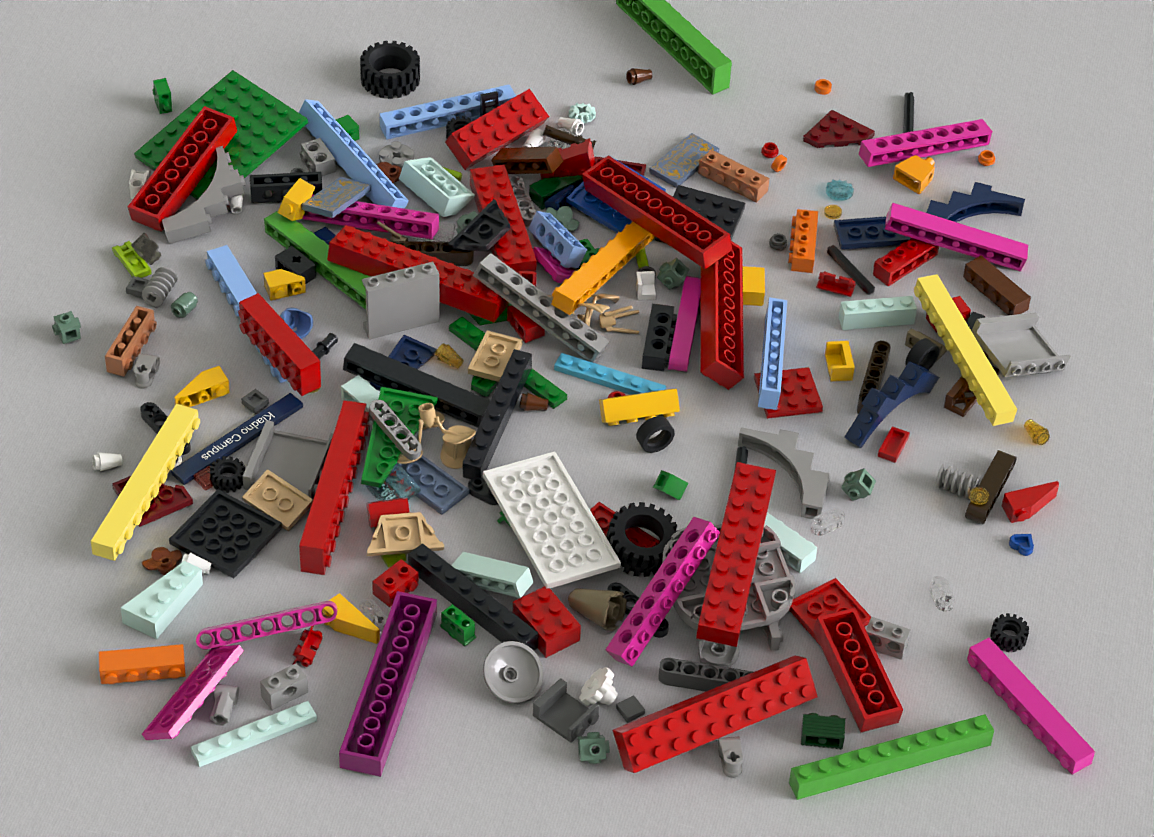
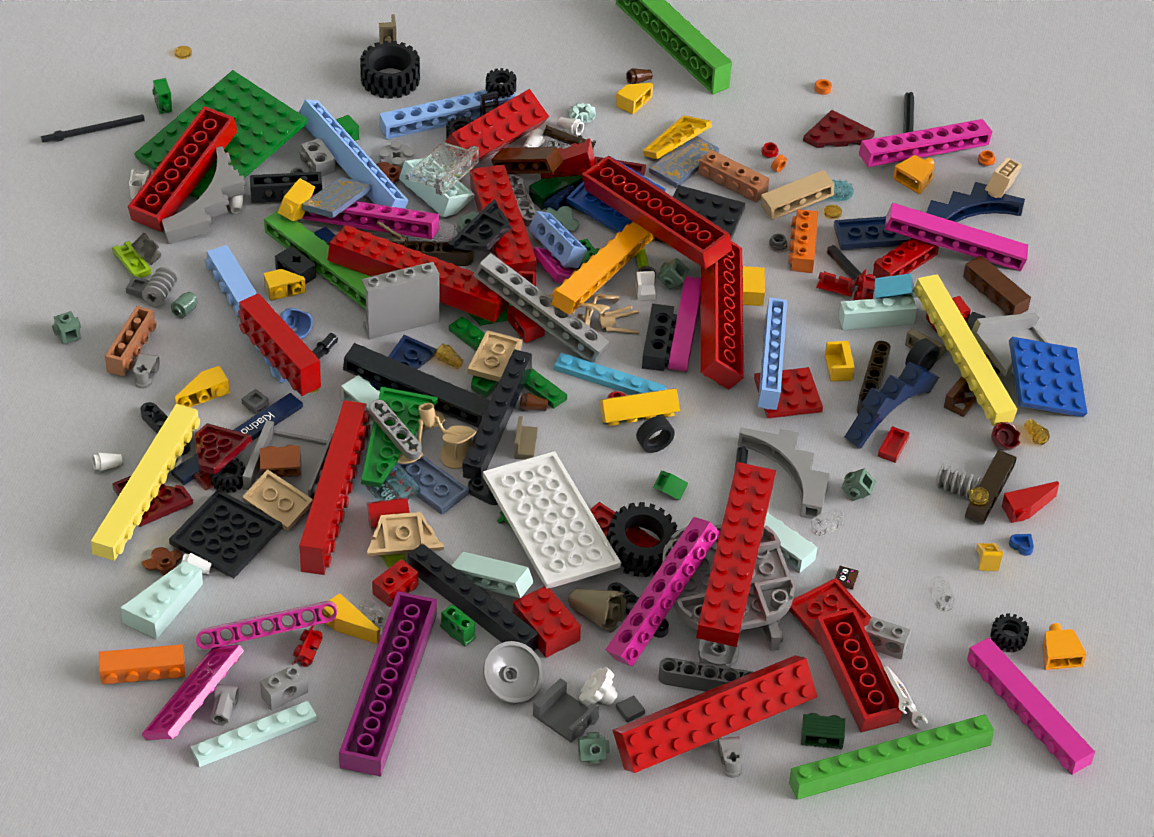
(60, 135): none -> black bar
(183, 52): none -> clear yellow piece
(218, 446): none -> dark red plate
(281, 460): none -> dark orange brick
(387, 30): none -> dark tan panel
(452, 172): none -> clear fence
(494, 81): none -> black tyre
(525, 441): none -> dark tan panel
(633, 96): none -> yellow slope
(676, 135): none -> yellow wing
(797, 194): none -> tan brick
(847, 576): none -> tile
(864, 283): none -> red hinge
(894, 286): none -> medium azure slope
(904, 698): none -> white flag
(989, 556): none -> yellow slope
(1003, 178): none -> tan brick
(1005, 436): none -> dark red hair
(1047, 376): none -> blue plate
(1062, 649): none -> light orange torso

